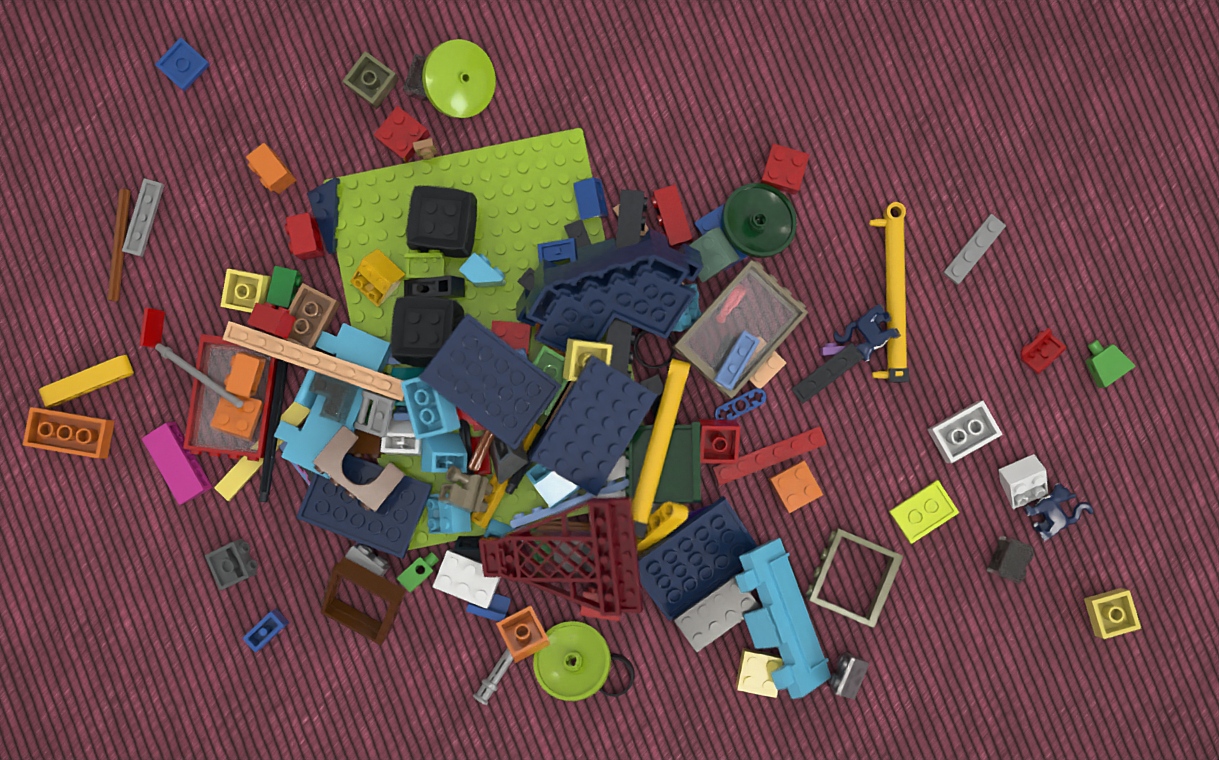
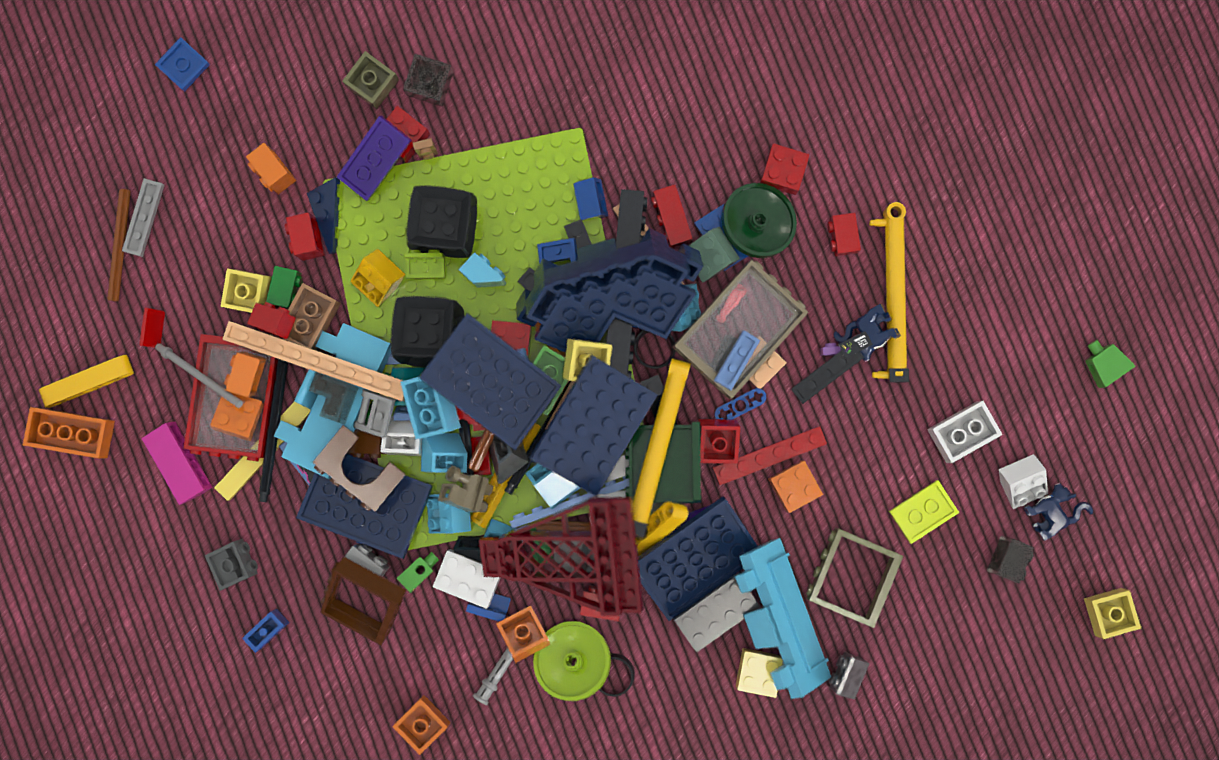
(374, 158): none -> dark purple plate
(421, 724): none -> orange brick
(441, 287): black slope -> none
(444, 81): lime dish -> none
(844, 234): none -> red brick
(855, 344): none -> black sticker
(974, 249): light grey plate -> none
(1042, 351): red bracket -> none

